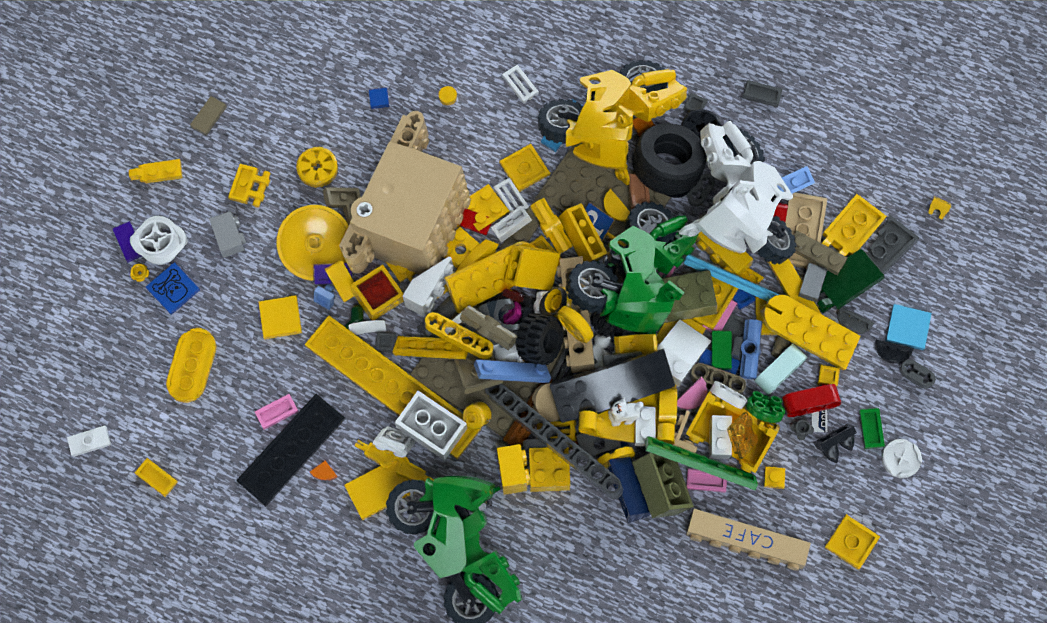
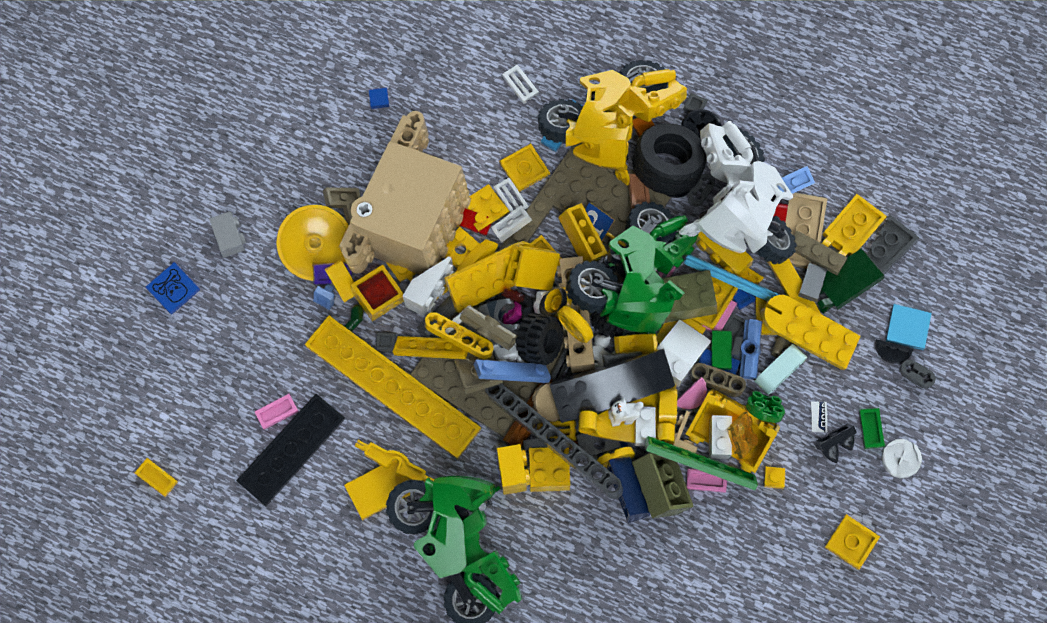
(89, 441): white plate -> none
(123, 236): dark purple tile -> none
(139, 268): yellow plate -> none
(151, 235): white piece -> none
(157, 171): yellow hinge -> none
(191, 365): yellow tile -> none
(208, 115): dark tan tile -> none
(244, 182): yellow plate -> none
(280, 317): yellow tile -> none
(321, 176): yellow wheel -> none
(323, 472): orange tile -> none
(367, 326): white sticker -> none
(394, 441): white piece -> none
(431, 425): white brick -> none
(447, 95): yellow tile -> none
(477, 415): yellow head -> none
(551, 226): yellow piece -> none
(614, 207): yellow tile -> none
(728, 395): white beam -> none
(748, 539): tan brick -> none
(762, 93): dark grey tile -> none
(808, 429): dark grey plate -> none
(811, 400): red beam -> none
(828, 375): yellow tile -> none
(853, 321): dark grey tile -> none
(941, 205): yellow tile -> none

